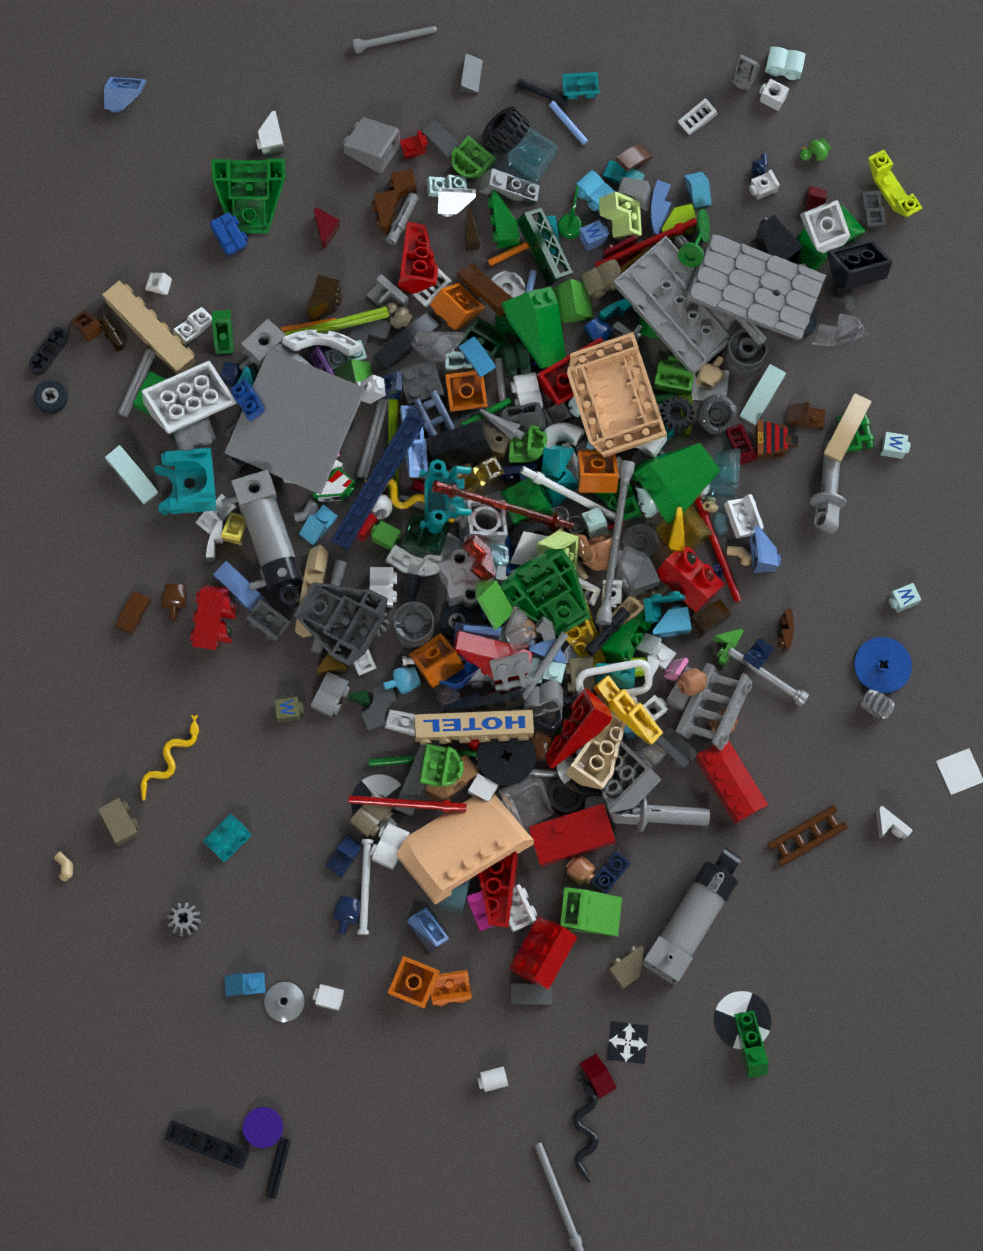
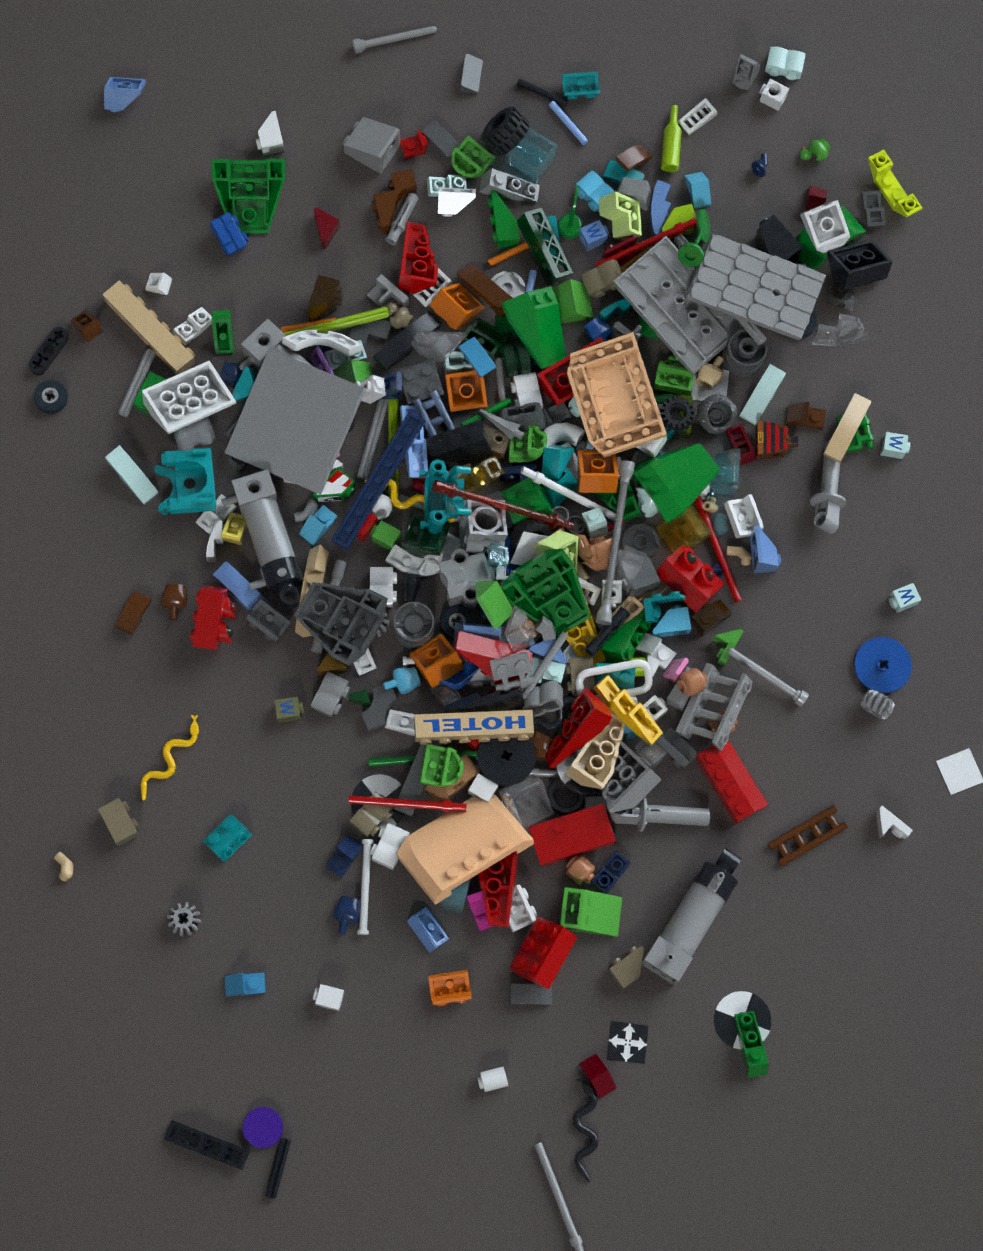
(111, 333): dark brown pin -> none
(247, 399): blue slope -> none
(286, 1012): light grey dish -> none
(413, 982): orange slope -> none
(472, 239): dark brown slope -> none
(483, 565): clear red slope -> none
(671, 143): none -> lime piece
(676, 538): yellow slope -> none
(759, 653): dark blue slope -> none
(762, 191): white brick -> none
(786, 636): reddish brown slope -> none

